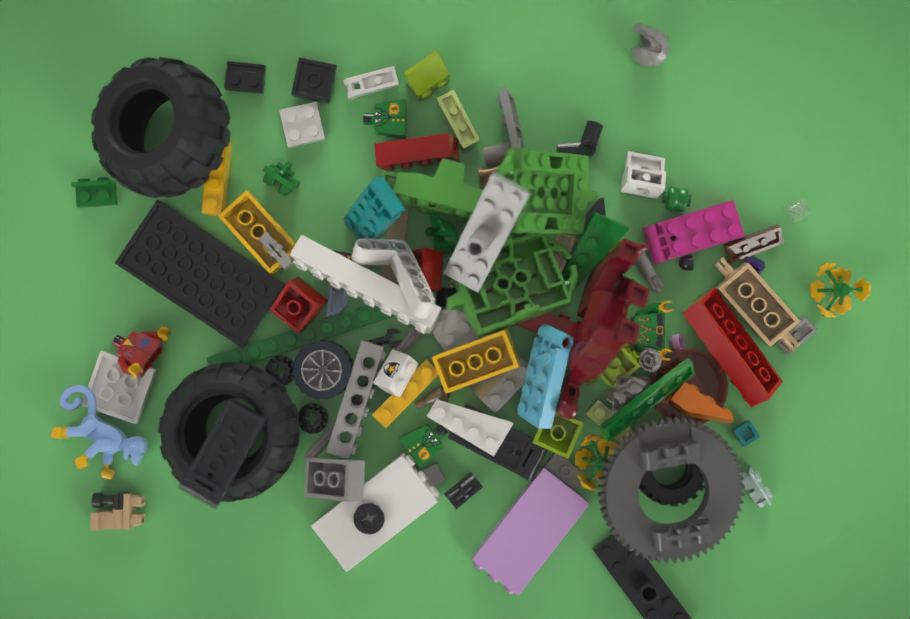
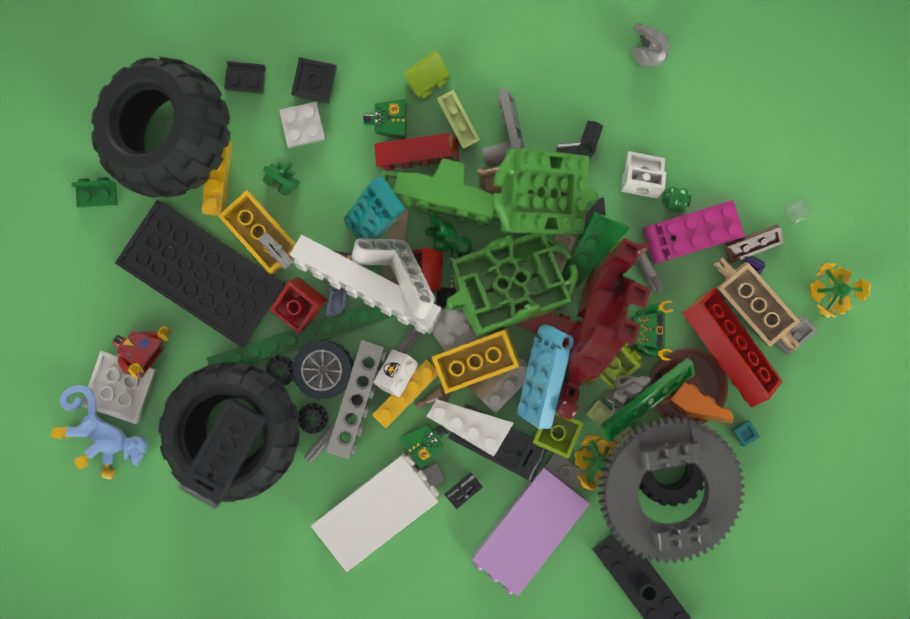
(122, 514): tan hips -> none
(334, 479): light grey brick -> none
(365, 526): black gear -> none
(371, 82): white plate -> none
(385, 339): black bar -> none
(486, 231): light grey plate -> none
(650, 360): light grey plate -> none
(677, 341): lavender hinge -> none
(686, 263): black hinge -> none
(760, 494): light aqua hinge -> none

